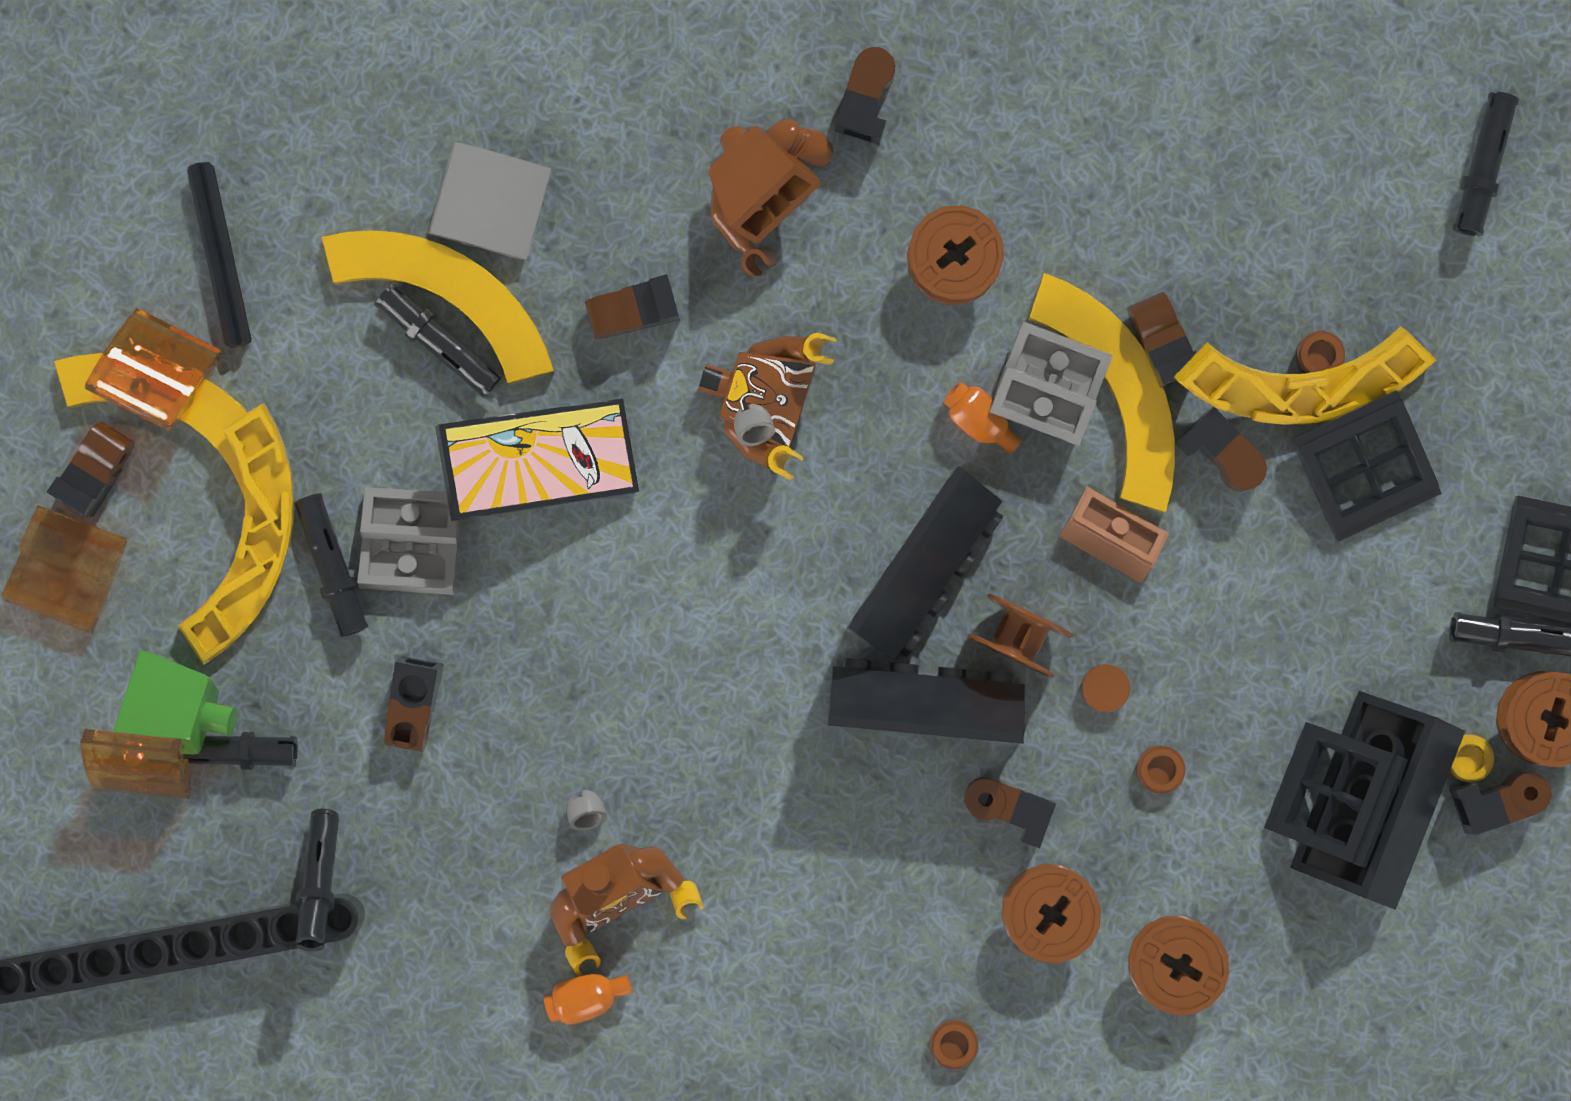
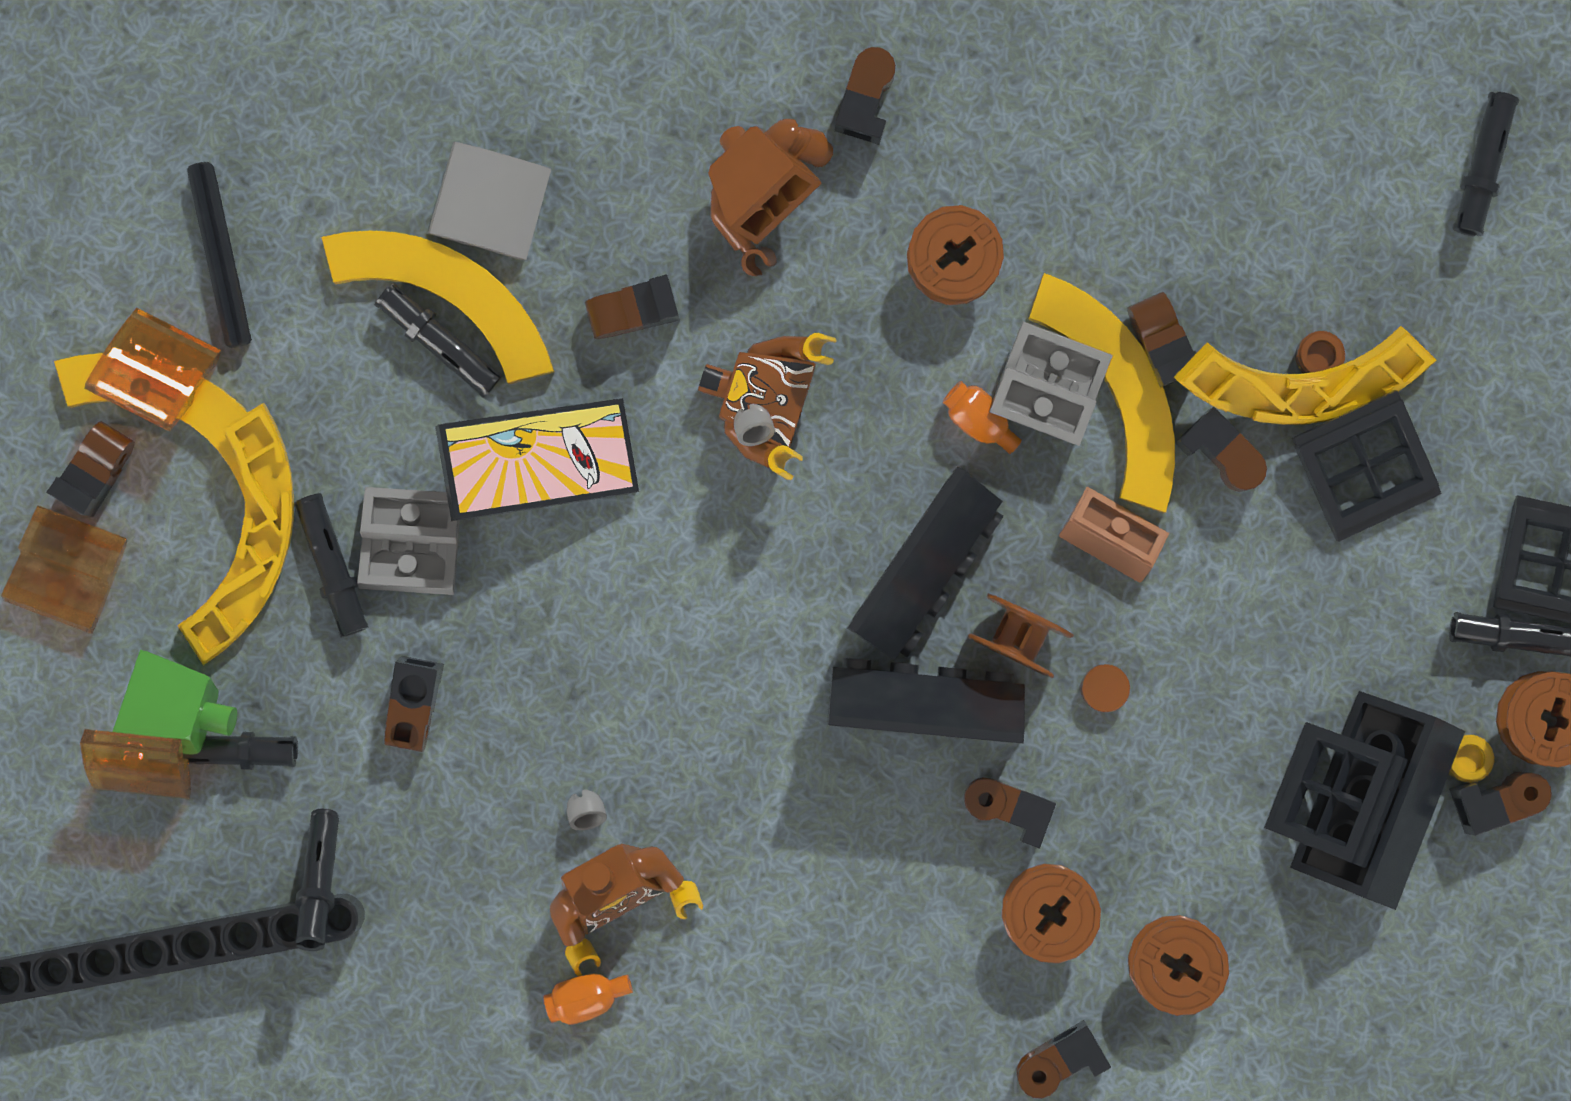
(953, 1044): dark orange tile -> none
(1059, 1058): none -> leg
(1160, 769): dark orange tile -> none

